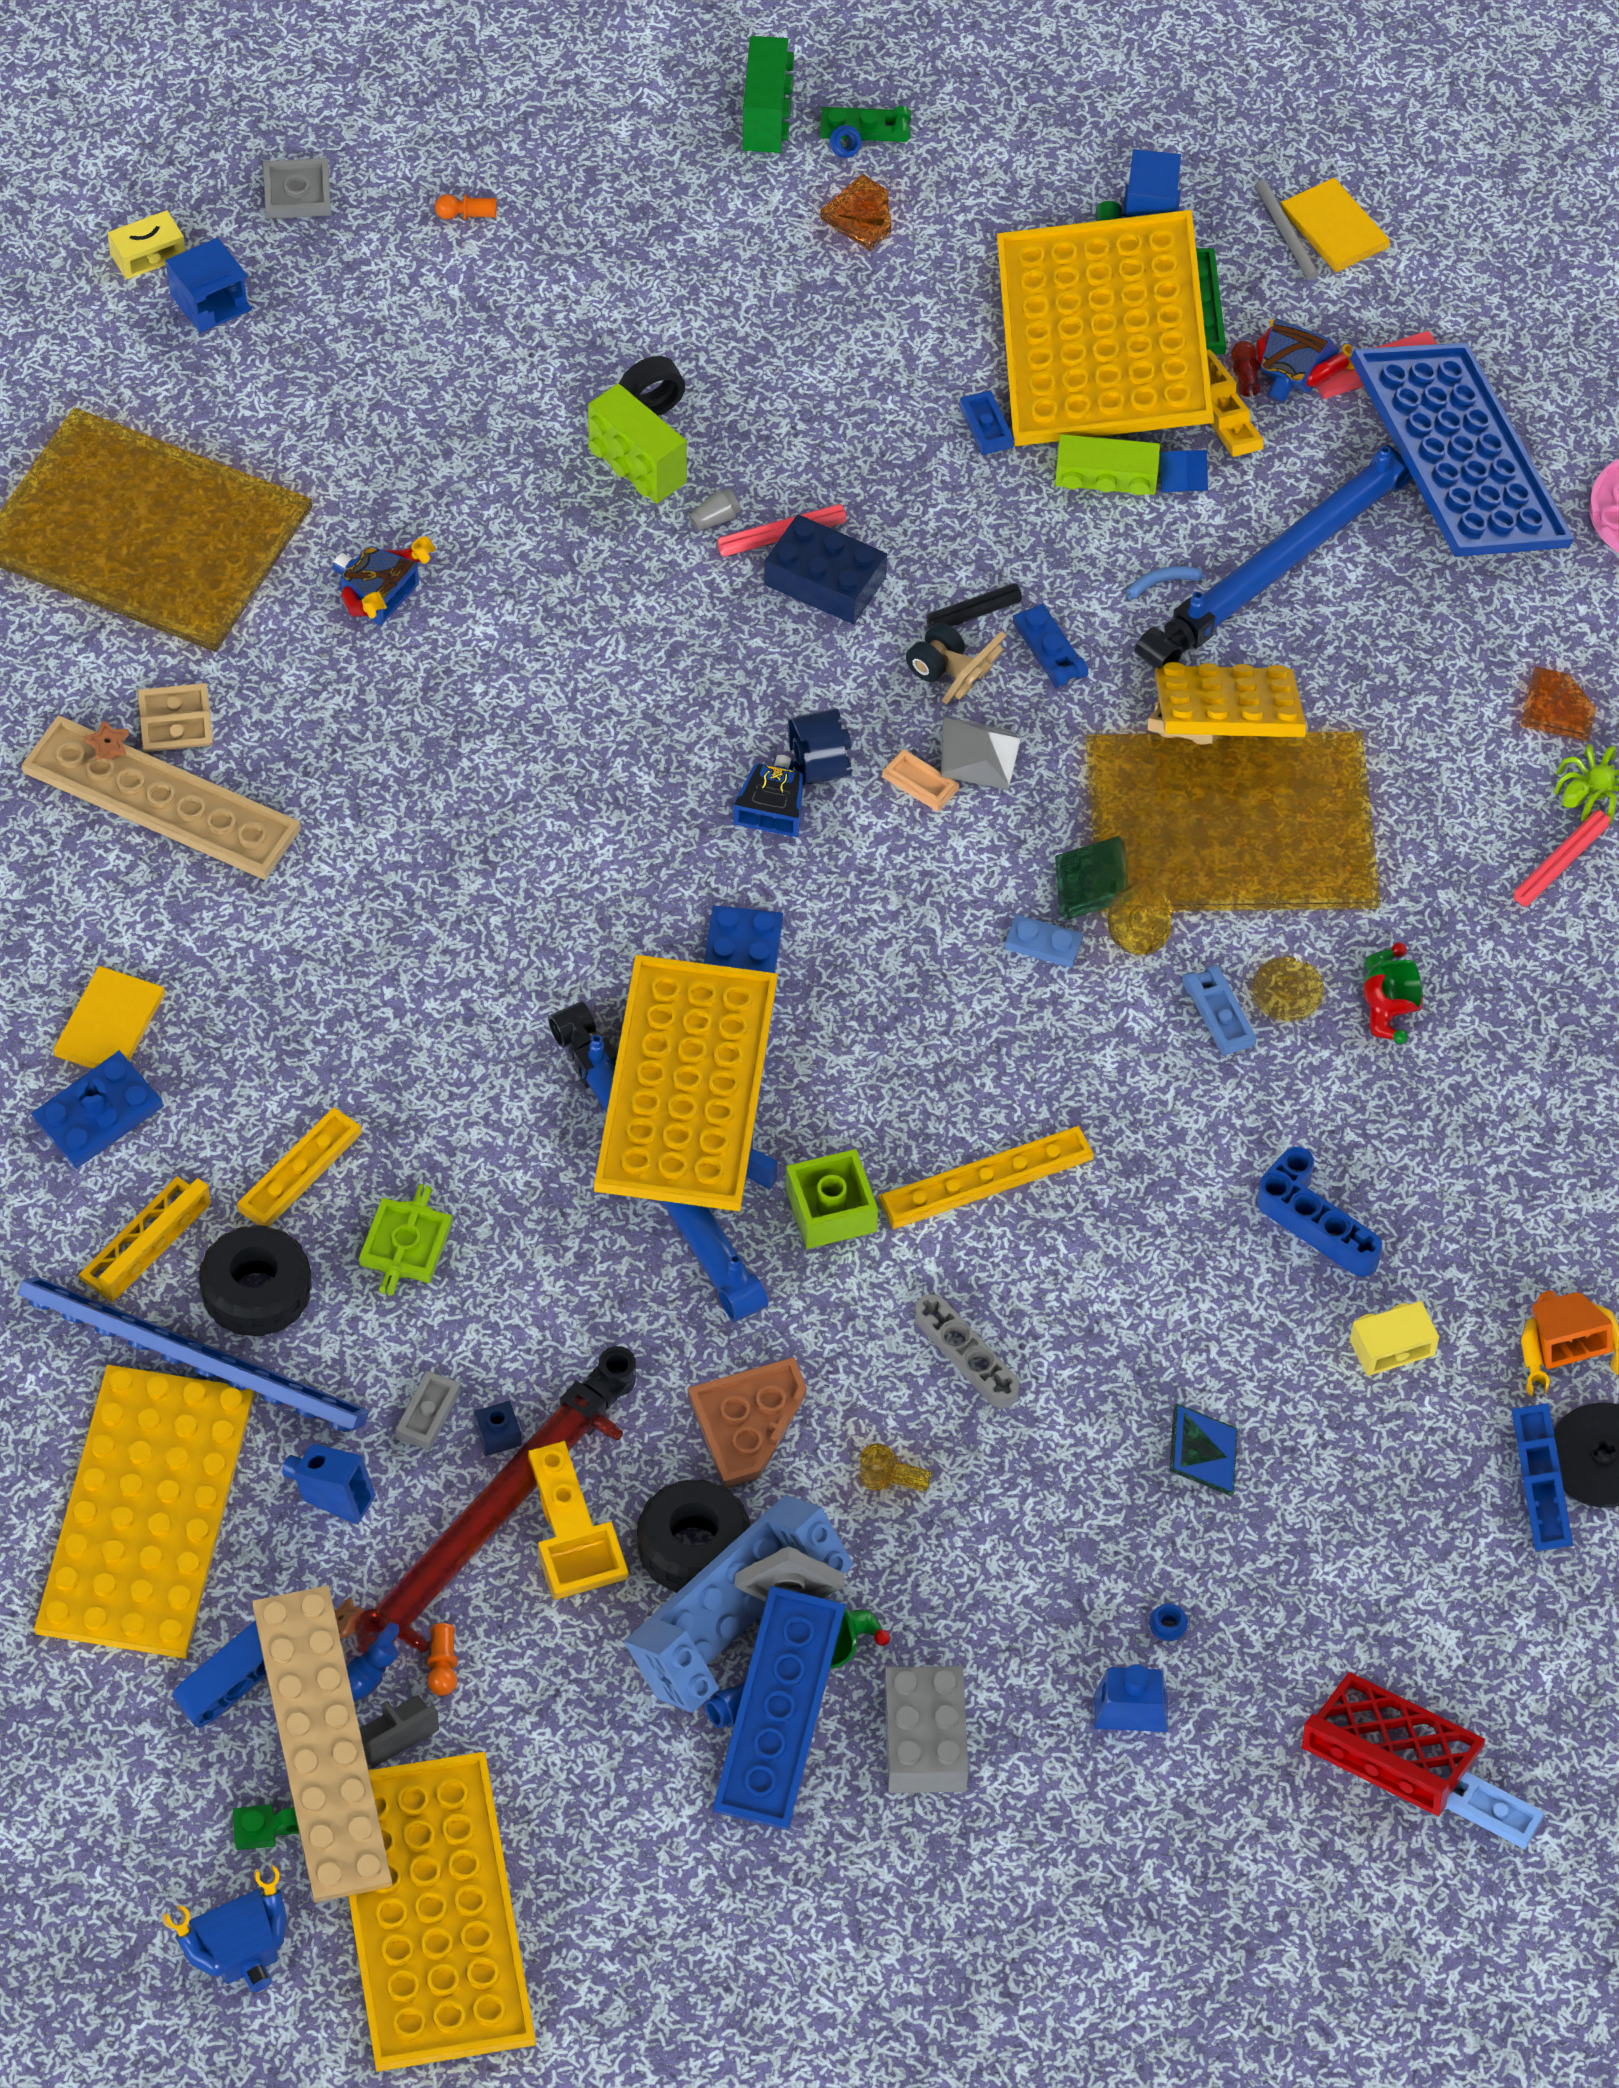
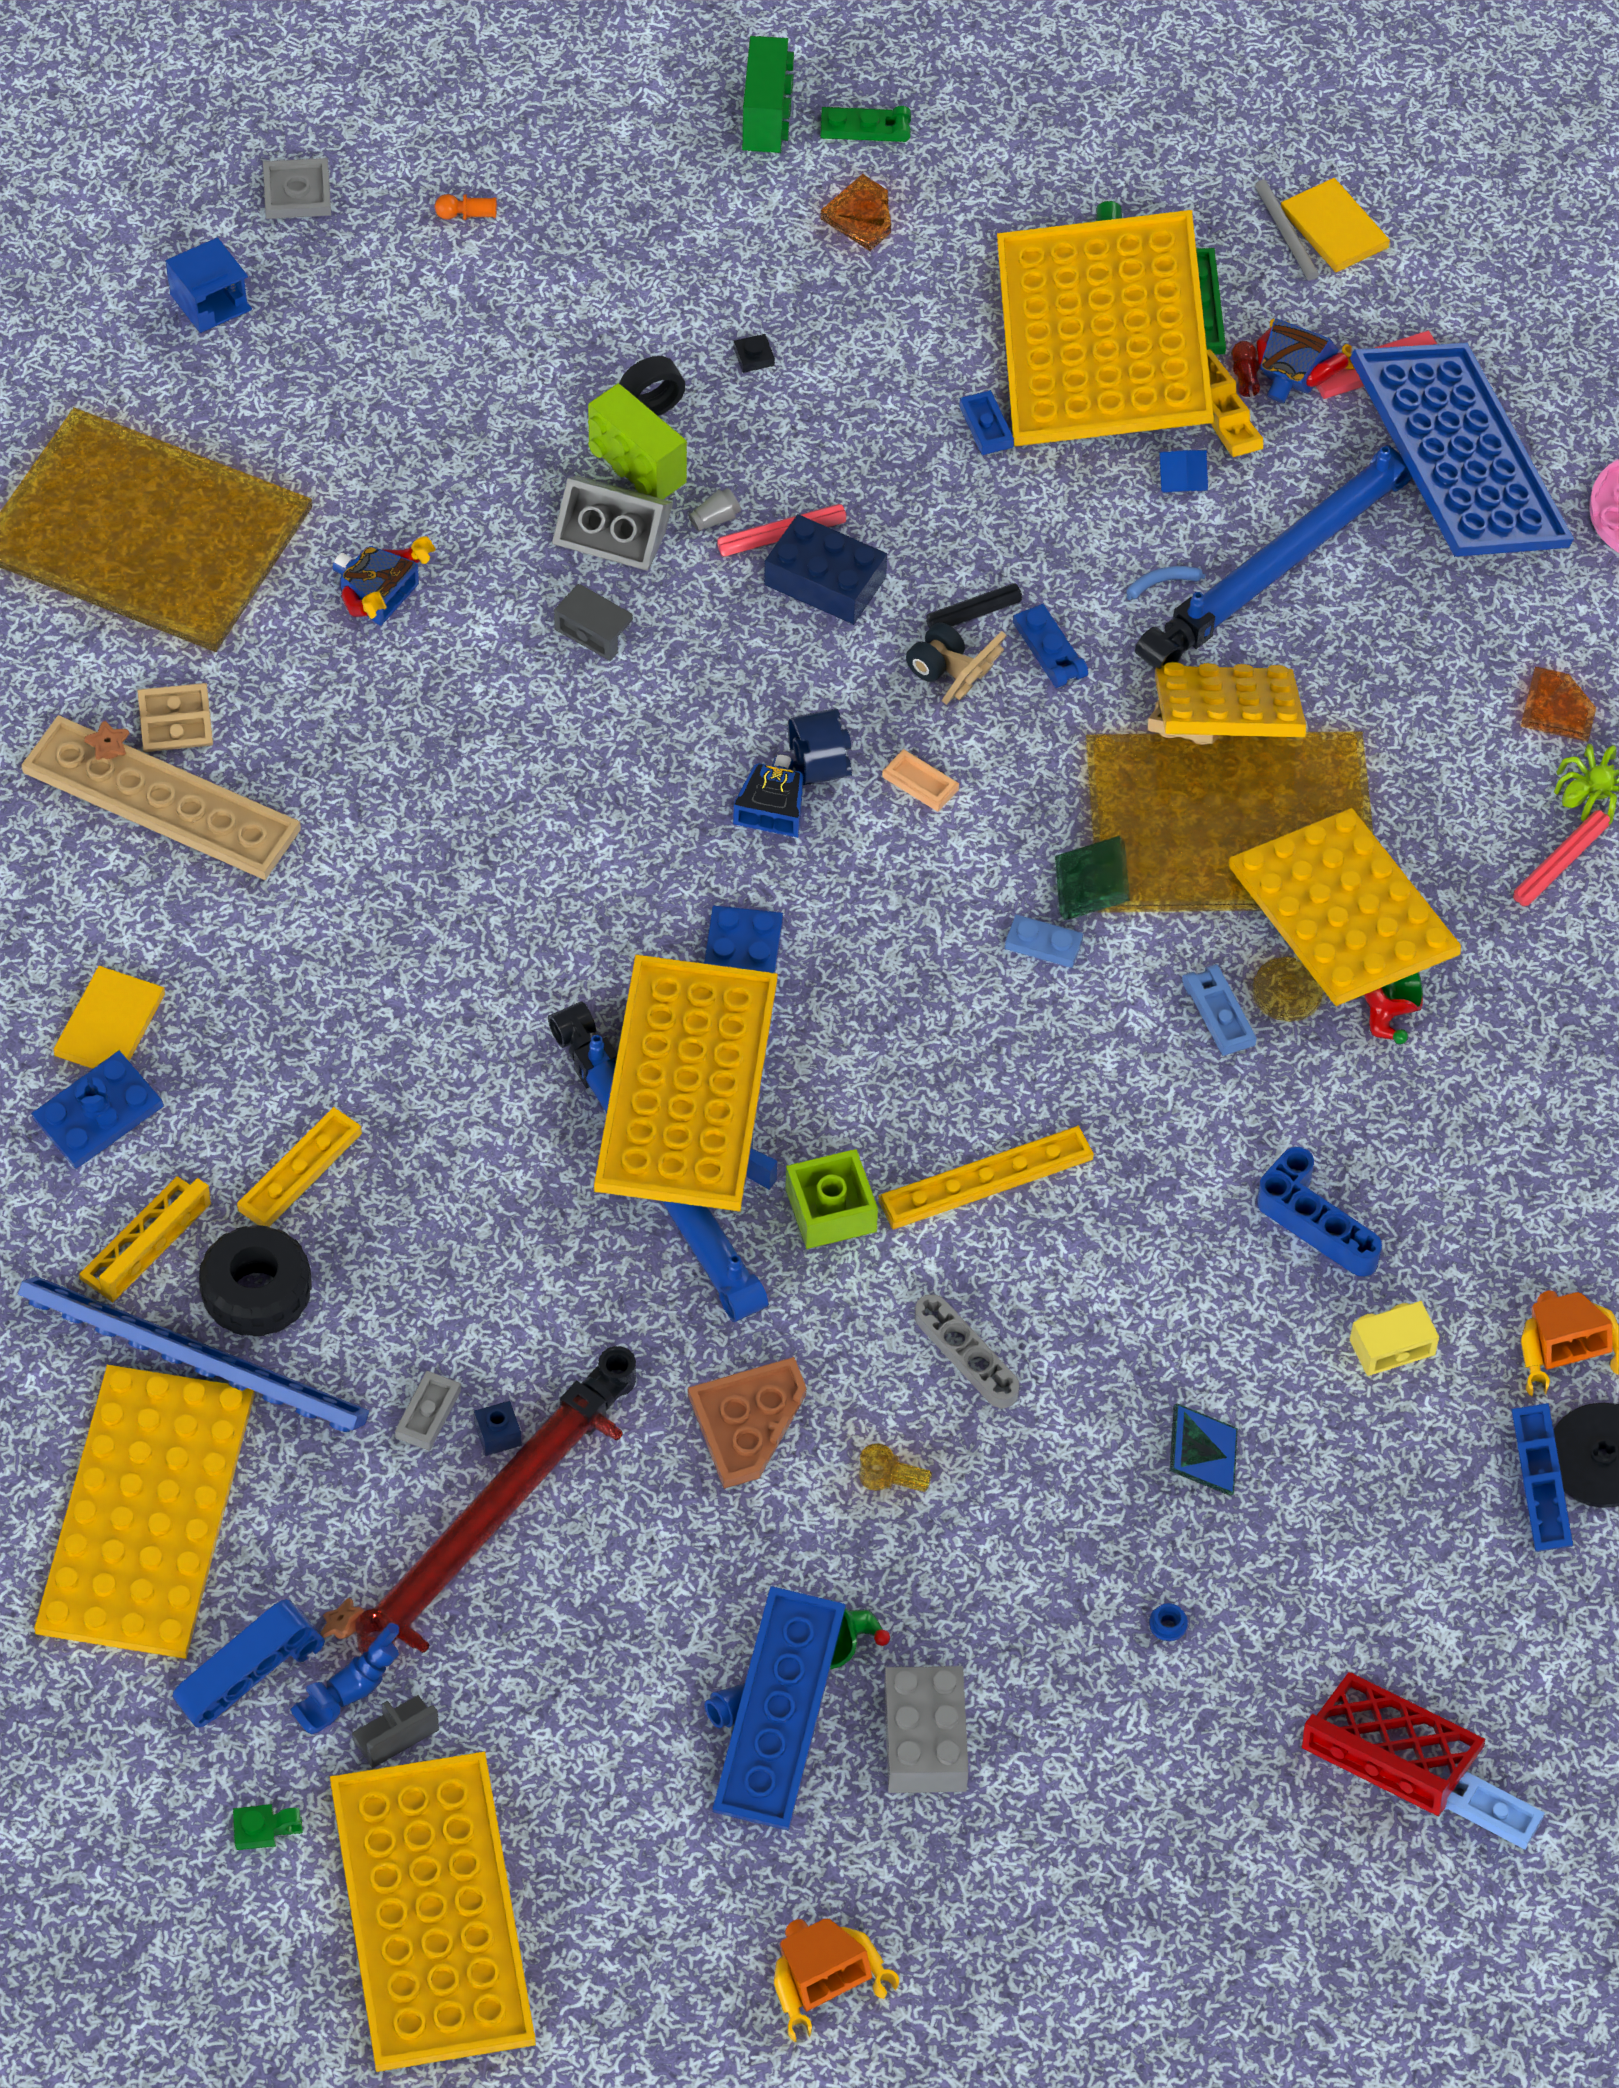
(145, 244): light yellow brick -> none
(237, 1936): blue torso -> none
(321, 1744): tan plate -> none
(332, 1481): blue torso -> none
(406, 1240): lime plate -> none
(442, 1678): orange pin -> none
(580, 1553): yellow plate -> none
(591, 621): none -> dark grey panel
(611, 522): none -> light grey slope
(682, 1507): black tyre -> none
(712, 1612): medium blue plate -> none
(754, 353): none -> black plate
(789, 1571): light grey plate -> none
(822, 1964): none -> orange torso
(854, 141): blue plate -> none
(978, 753): light grey slope -> none
(1107, 464): lime brick -> none
(1131, 1700): blue torso -> none
(1140, 919): clear yellow tile -> none
(1152, 184): blue piece -> none
(1344, 906): none -> yellow plate

